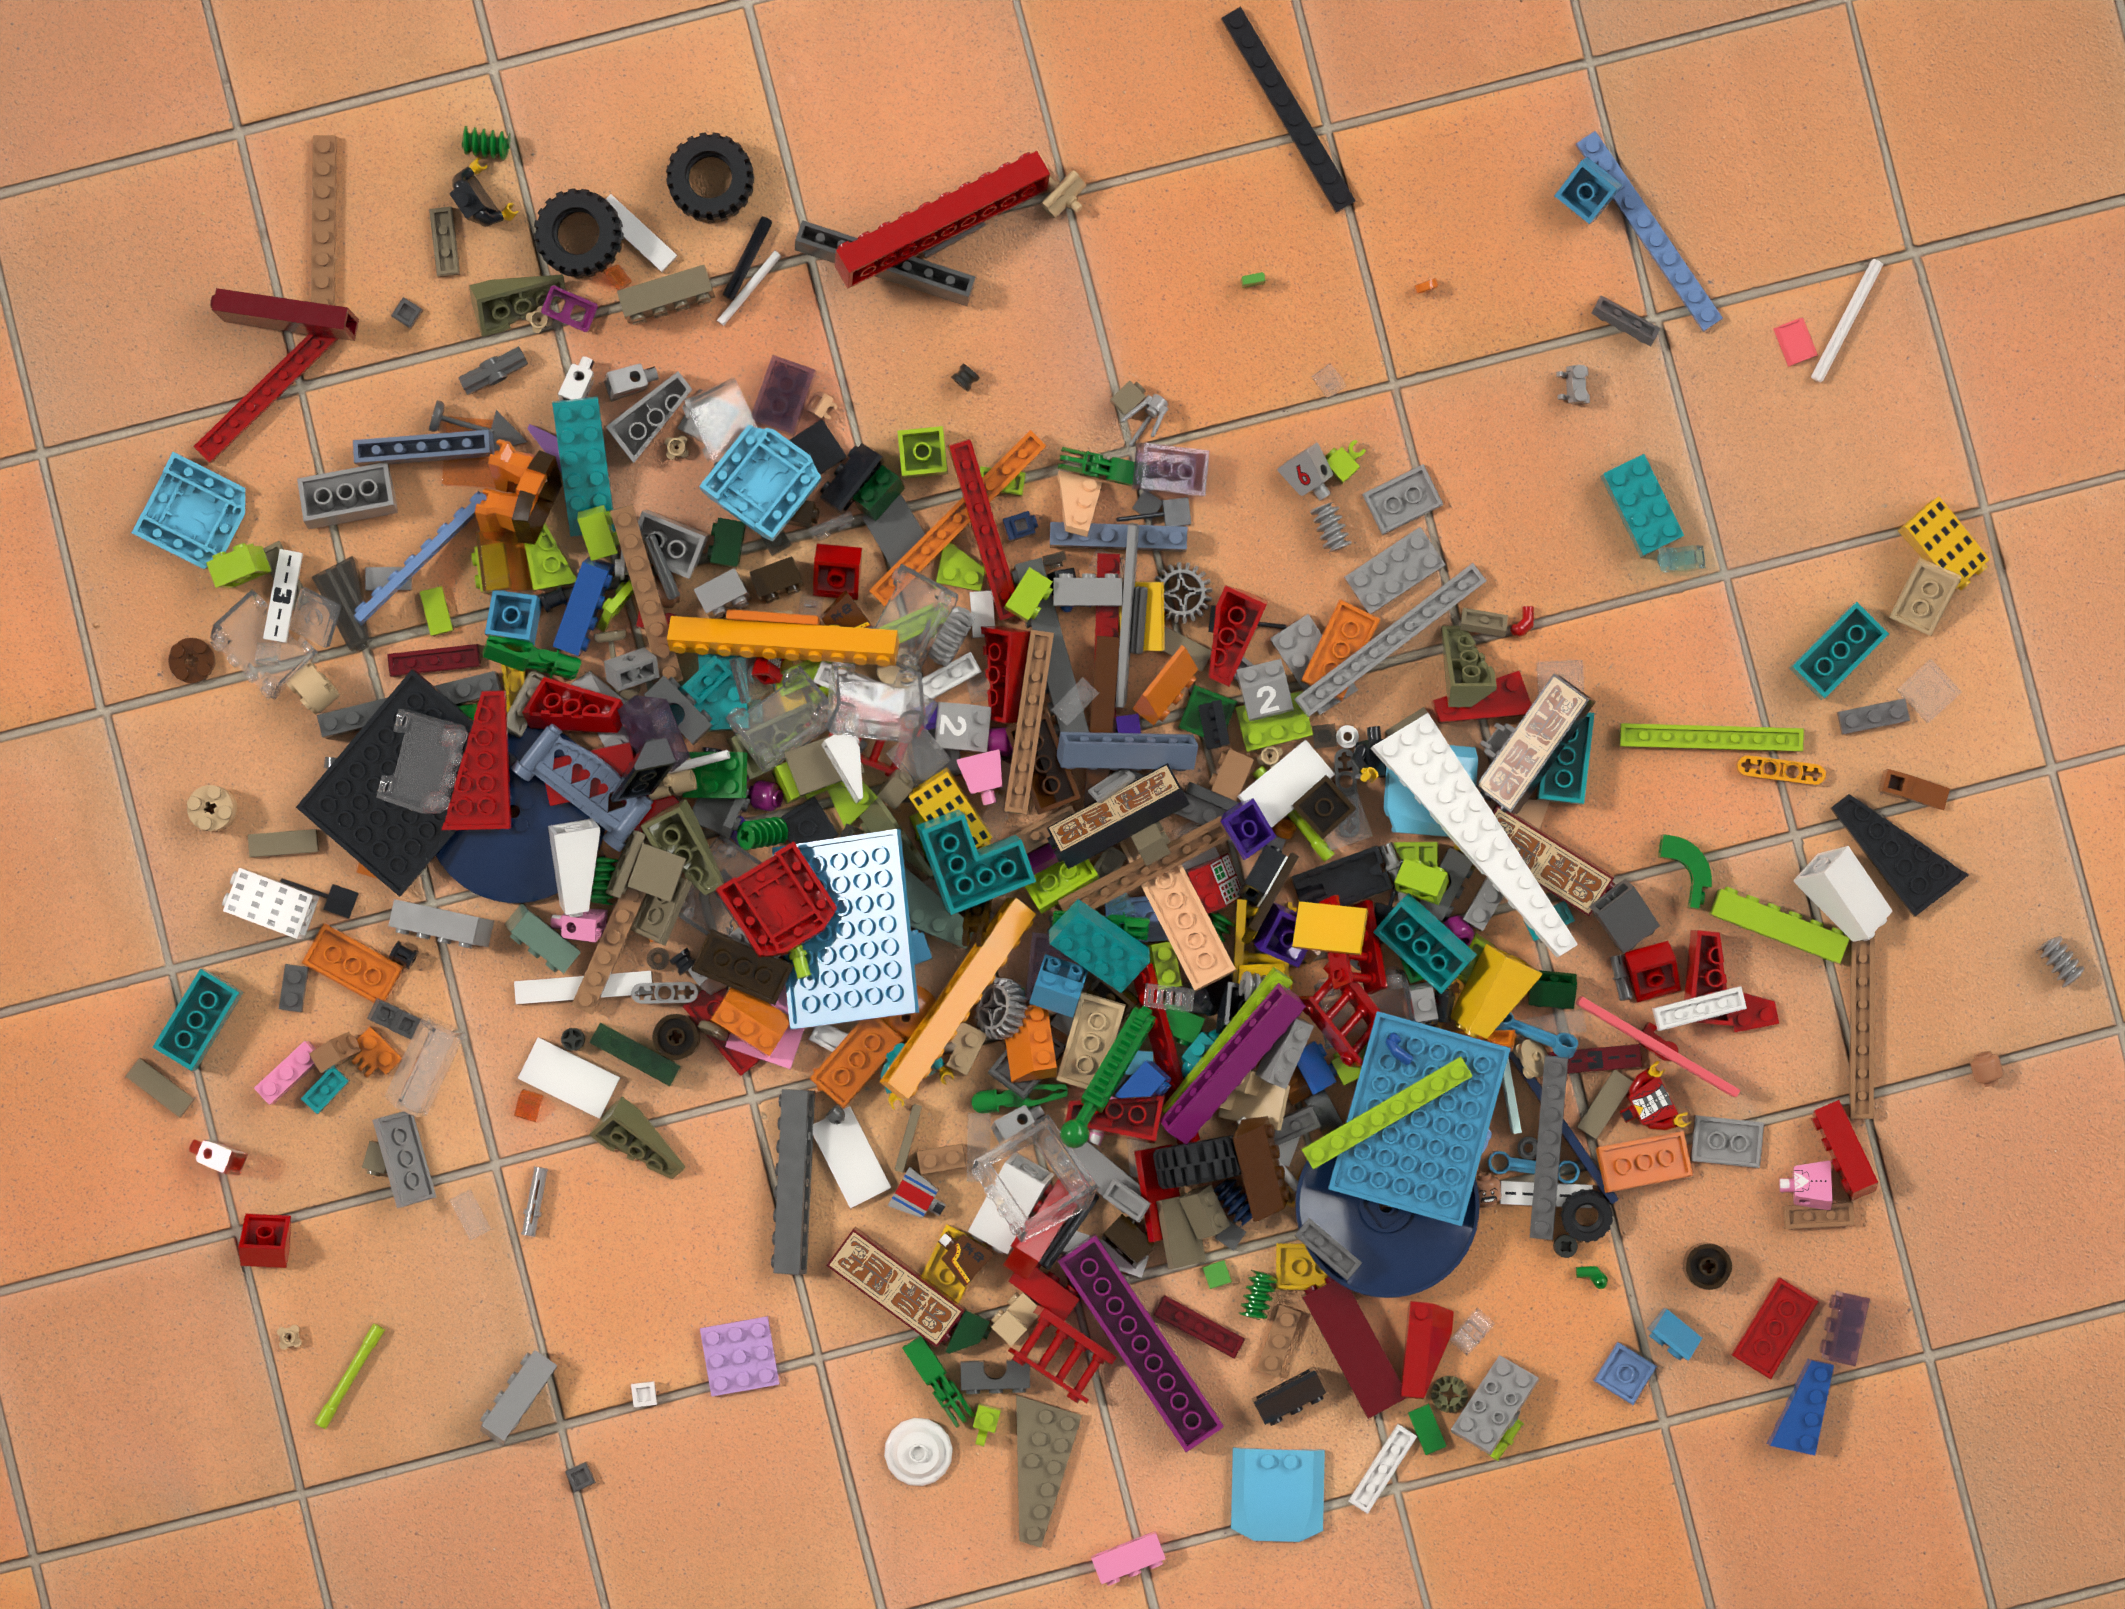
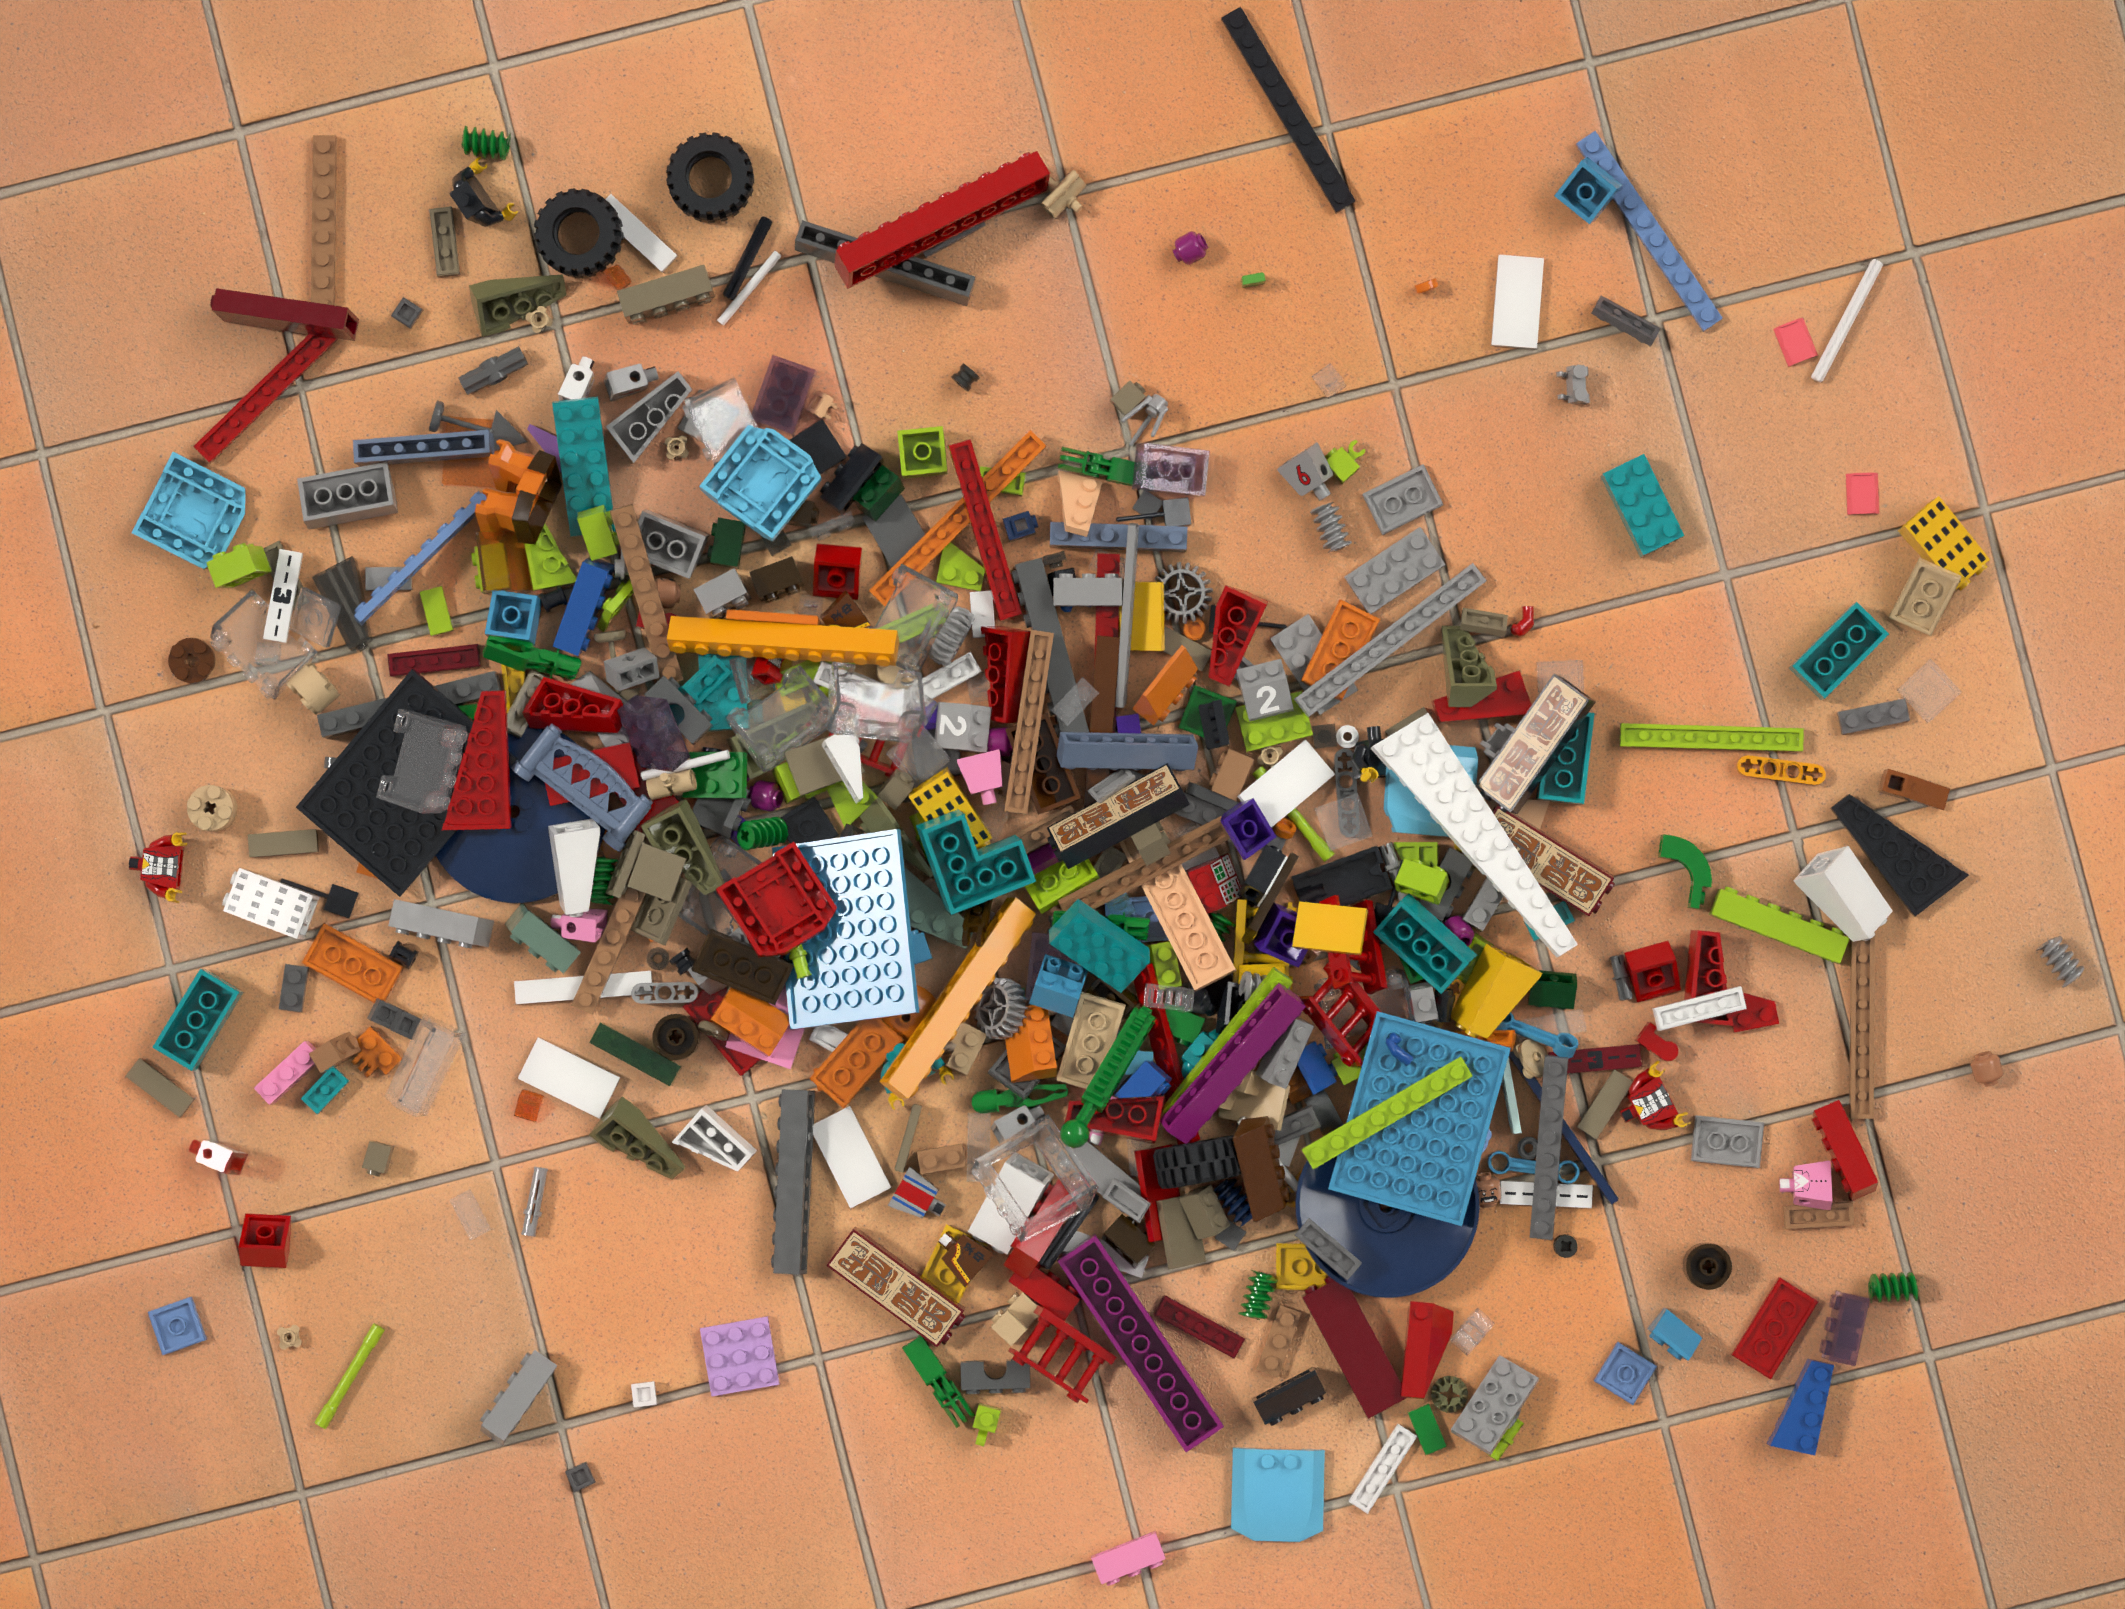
(162, 866): none -> torso
(177, 1325): none -> medium blue tile
(404, 1159): light grey tile -> none
(569, 1039): pearl dark grey wheel -> none
(570, 301): magenta piece -> none
(645, 770): black slope -> none
(661, 567): dark grey axle -> none
(715, 1139): none -> white wedge
(835, 1115): dark grey hinge -> none
(918, 1451): white piece -> none
(969, 1331): dark green slope -> none
(1028, 595): lime brick -> none
(1043, 1452): dark tan wing -> none
(1138, 620): dark grey axle -> none
(1190, 248): none -> magenta head
(1194, 630): none -> orange tile
(1216, 1274): bright green tile -> none
(1323, 807): dark brown brick -> none
(1517, 302): none -> white tile
(1581, 1232): black tyre -> none
(1594, 1274): green arm -> none
(1624, 916): dark grey brick -> none
(1644, 1162): orange tile -> none
(1657, 1047): coral tile -> none
(1681, 558): clear light blue brick -> none
(1862, 493): none -> coral piece
(1892, 1286): none -> green piece

